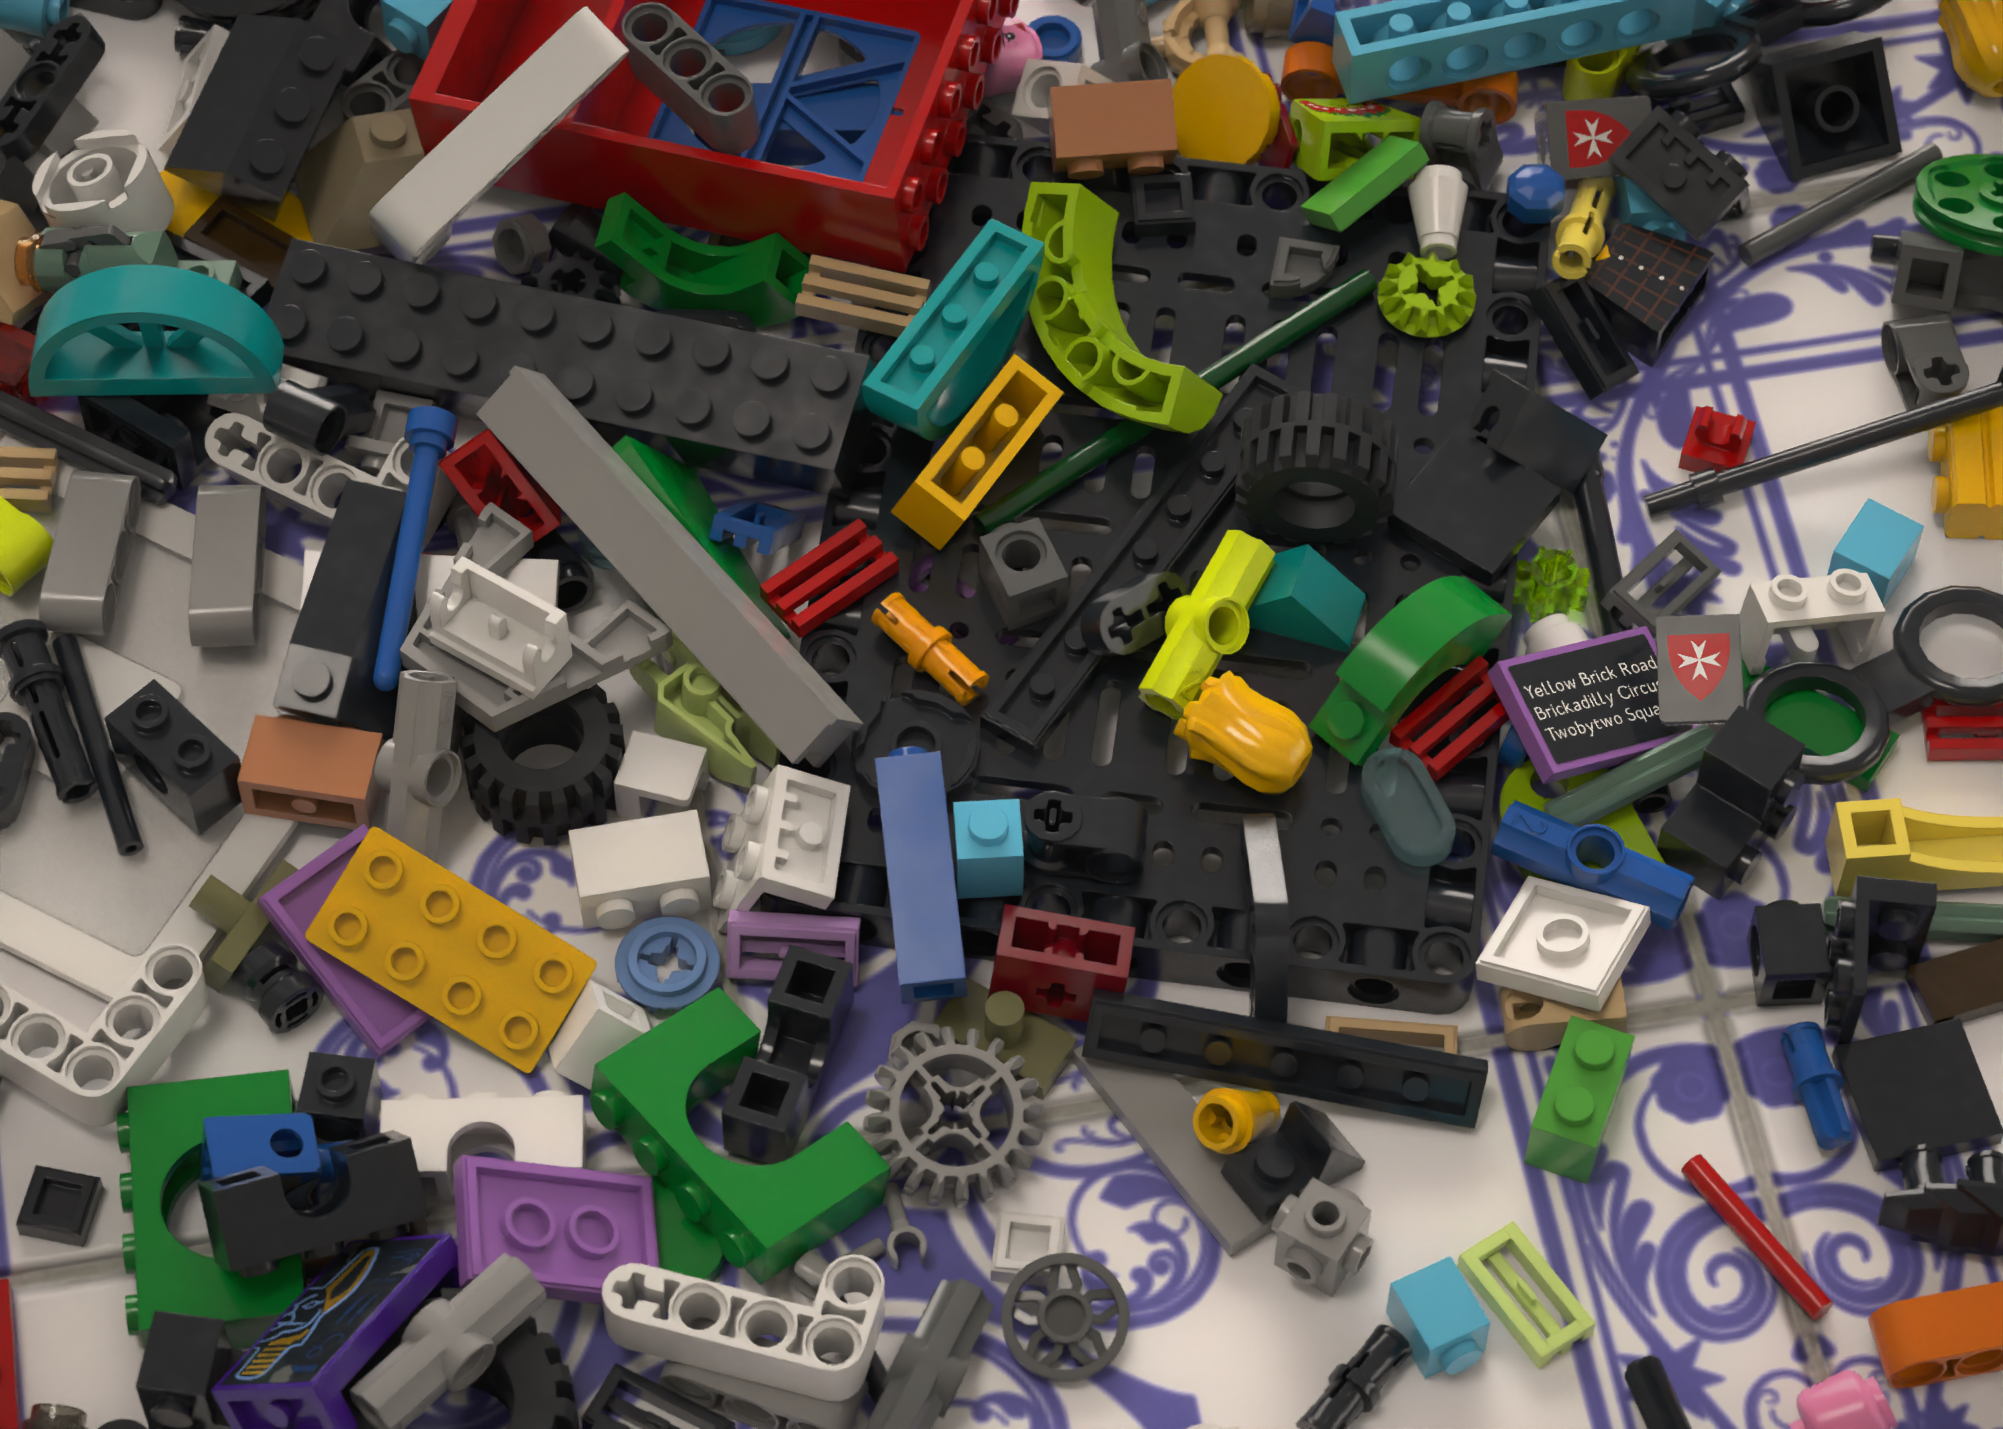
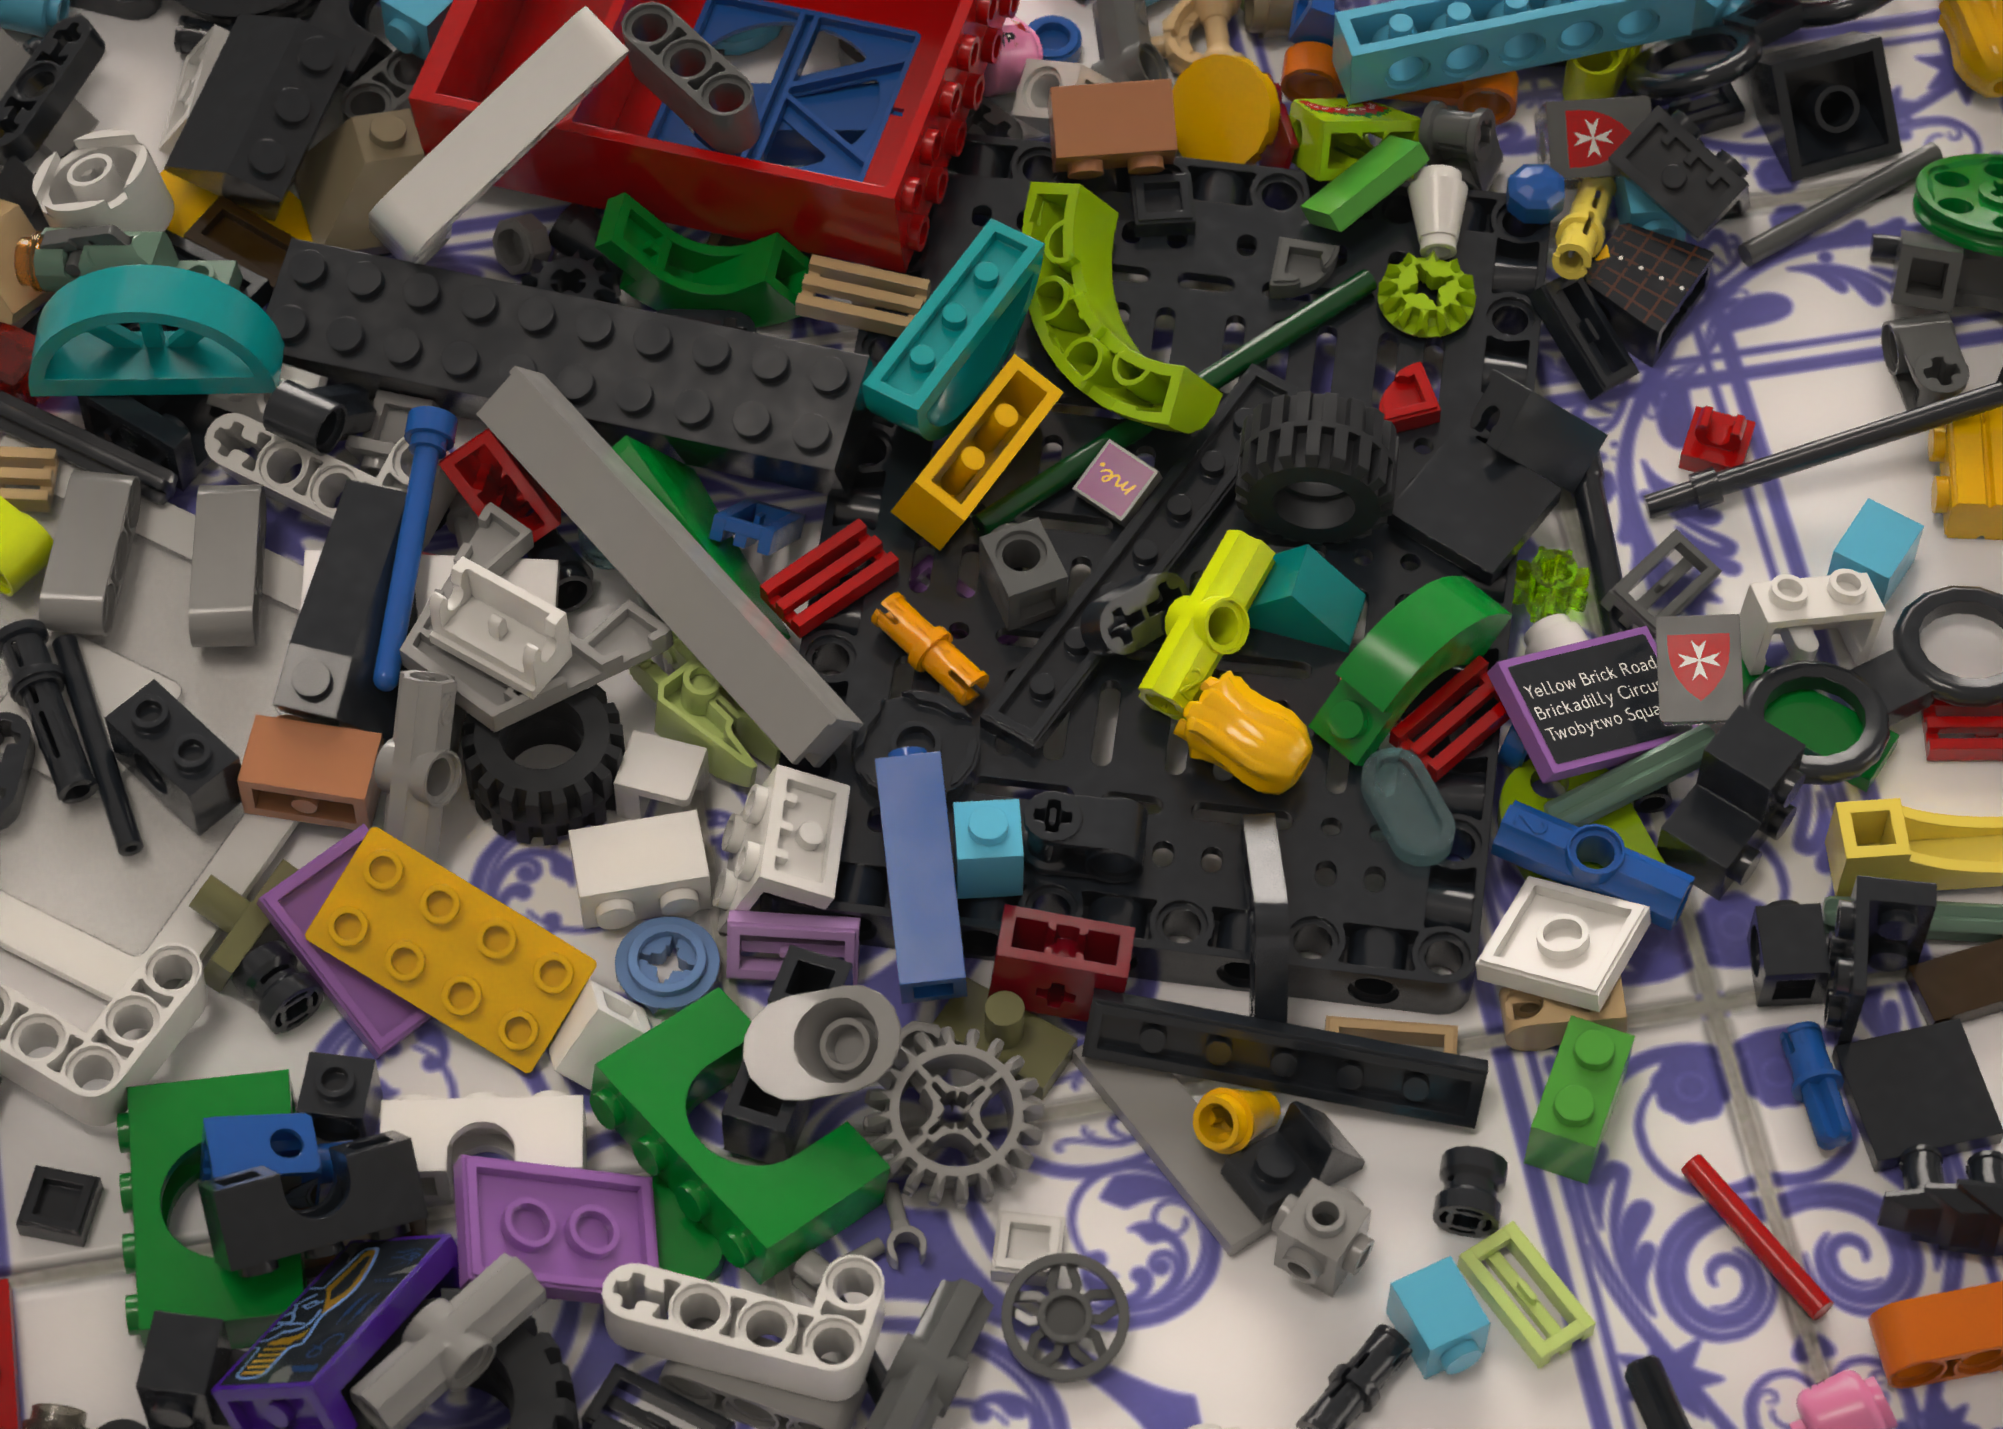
(822, 1043): none -> light grey piece
(1117, 483): none -> tile
(1410, 400): none -> red tile
(1469, 1197): none -> black wheel

